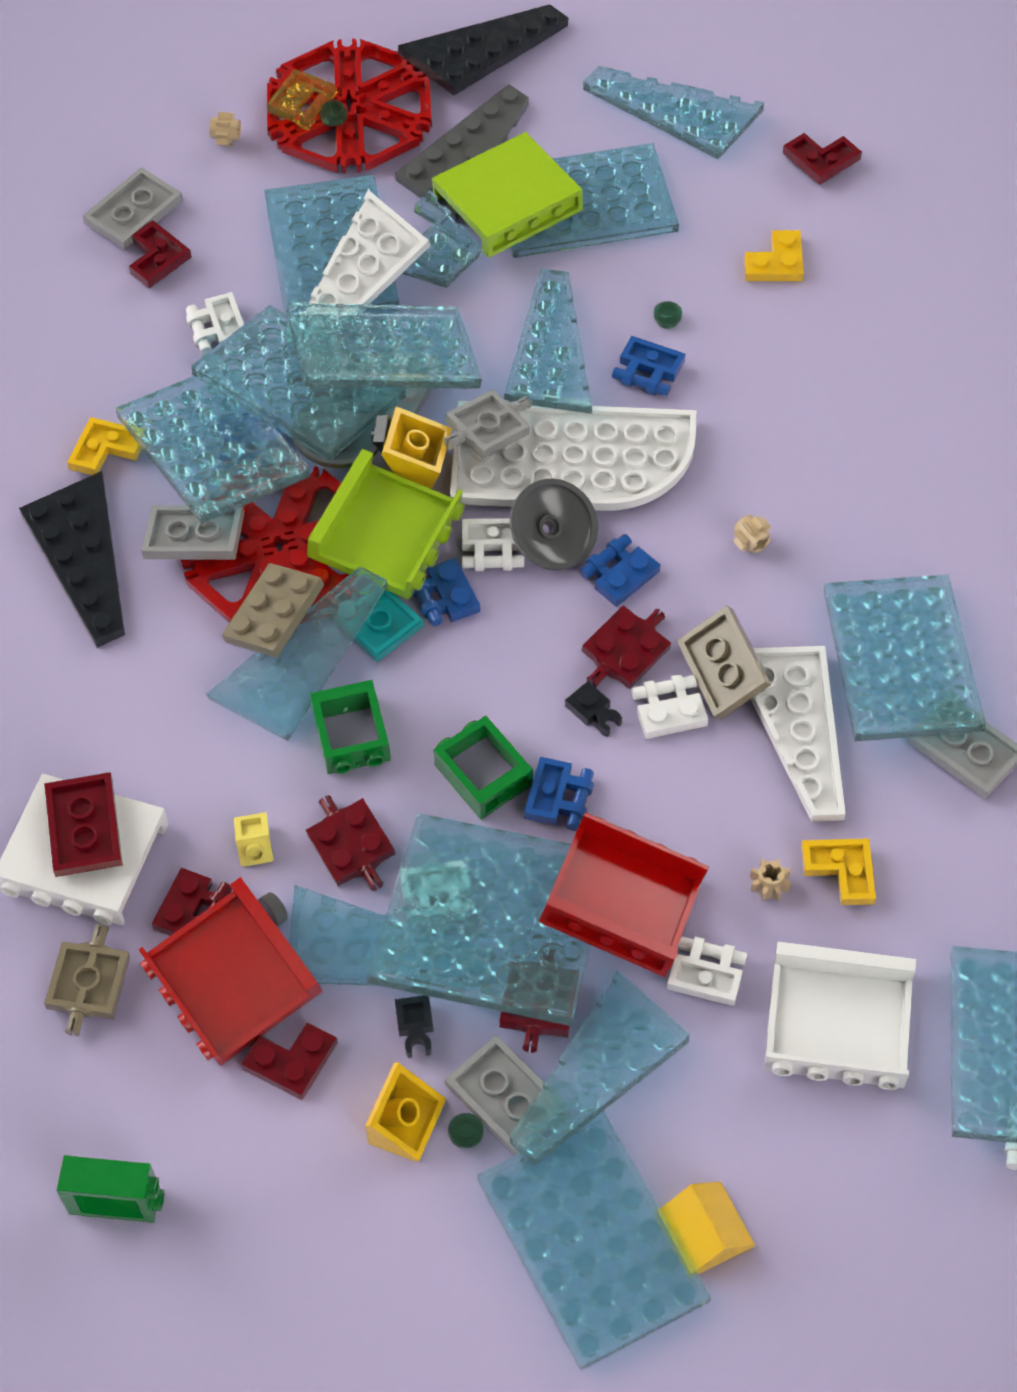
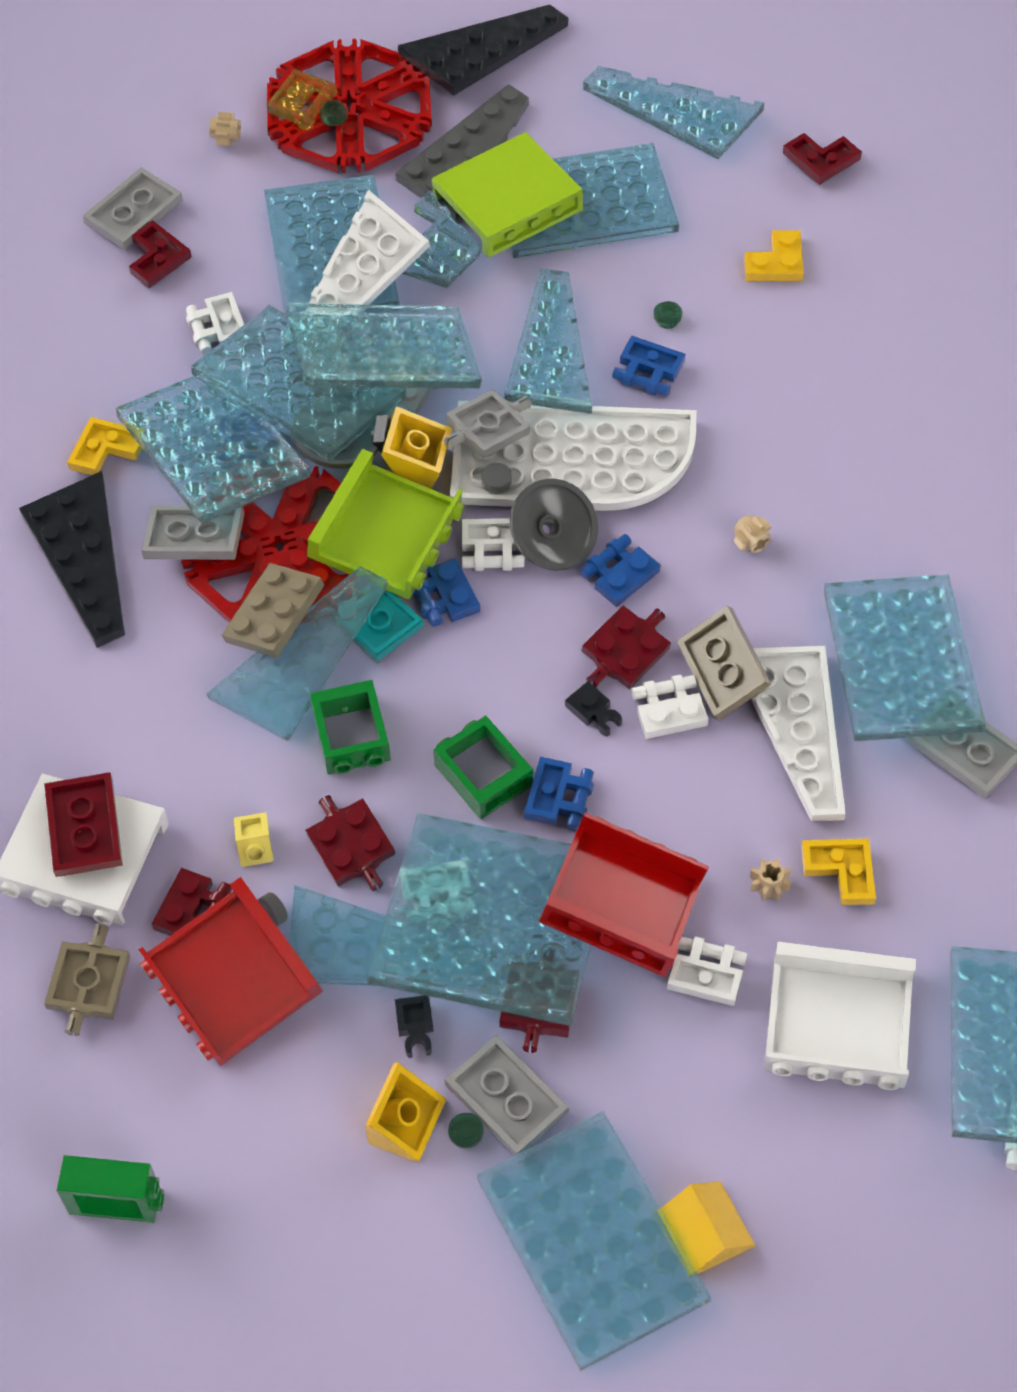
(292, 1069): dark red plate -> none
(496, 478): none -> dark grey tile
(604, 1060): clear light blue wing -> none

